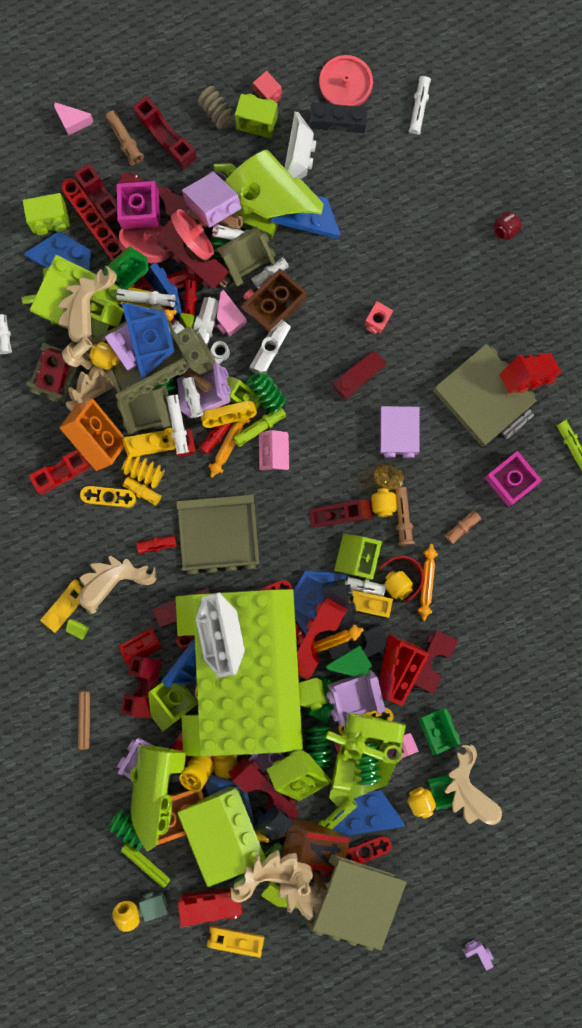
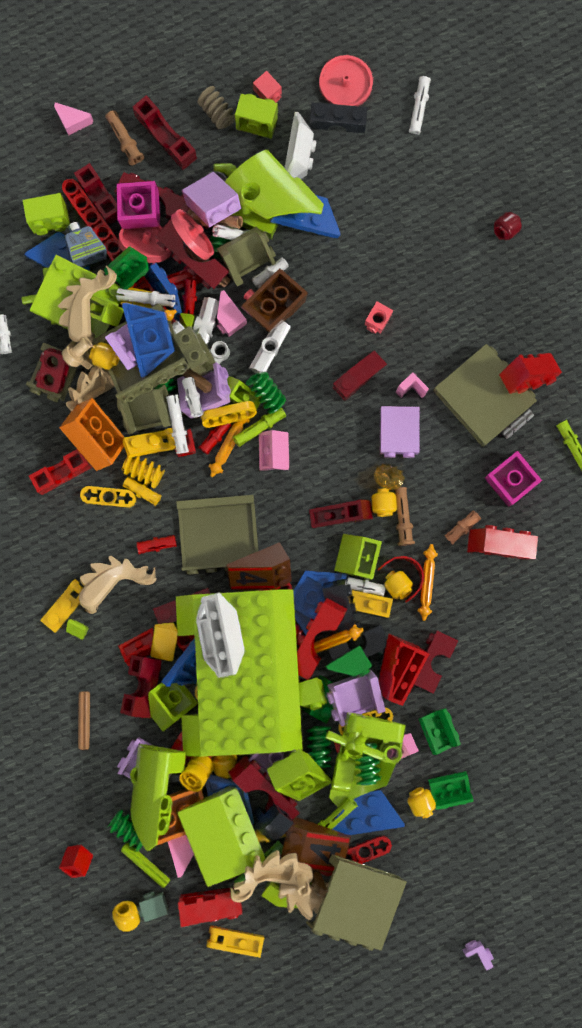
(76, 861): none -> red panel
(84, 246): none -> sand blue torso
(164, 641): none -> yellow slope
(181, 854): none -> bright pink slope
(260, 570): none -> reddish brown slope
(413, 382): none -> bright pink panel
(475, 803): tan animal -> none
(503, 542): none -> wedge

